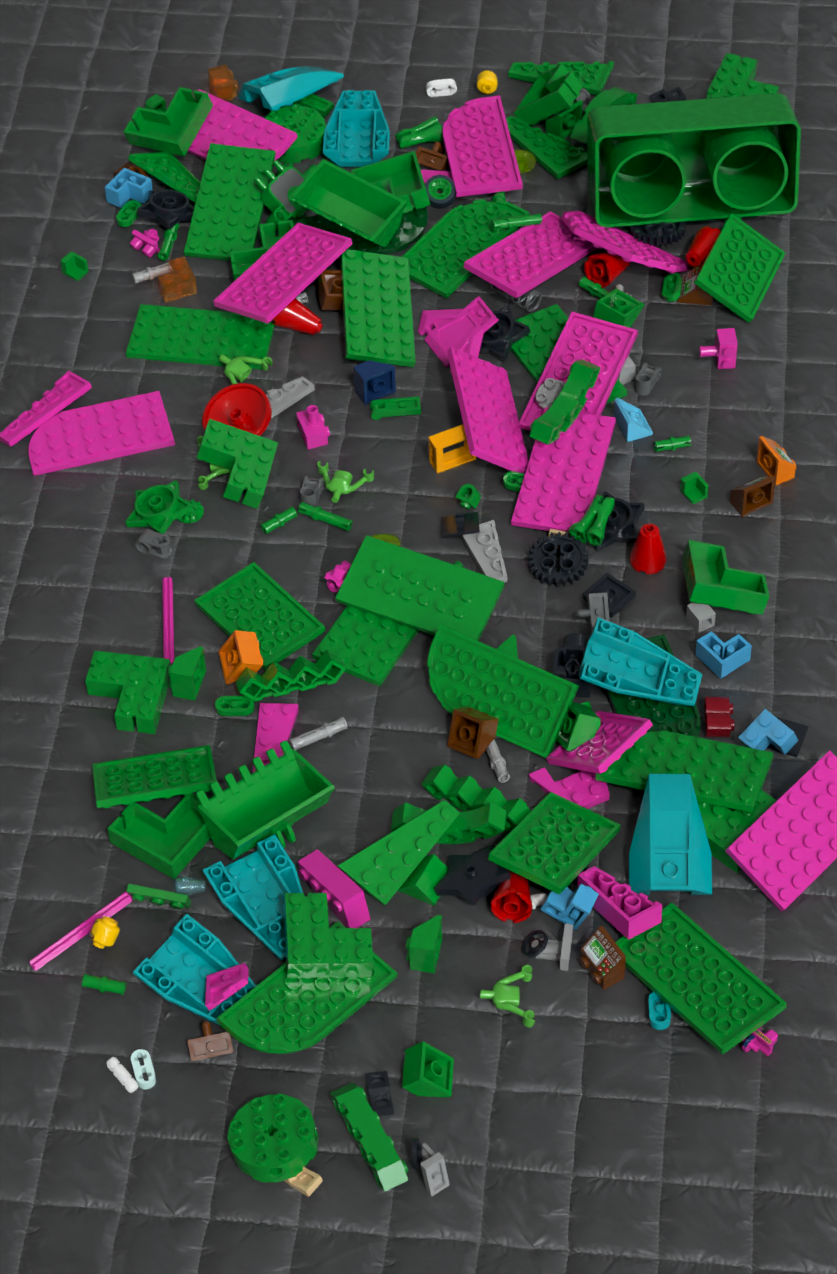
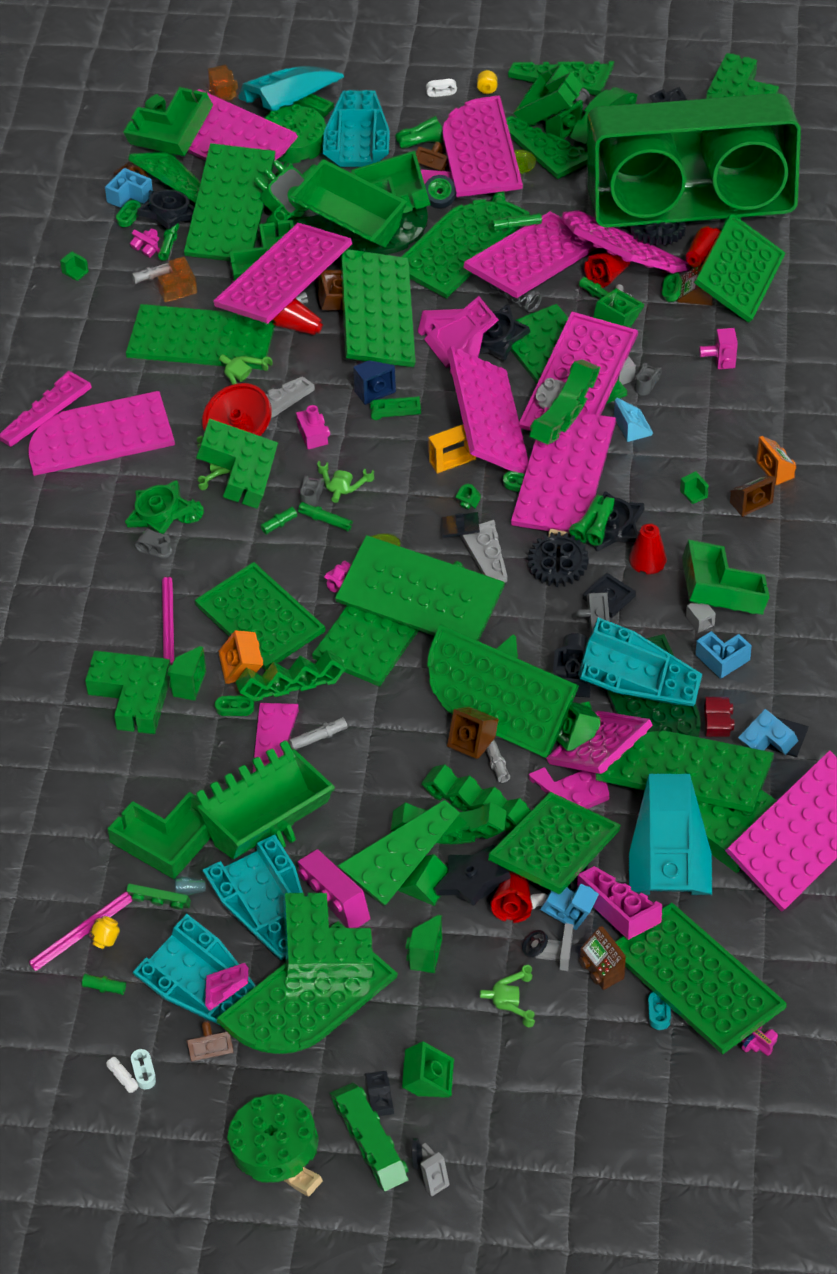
(153, 776): green plate -> none
(672, 443): green pin -> none

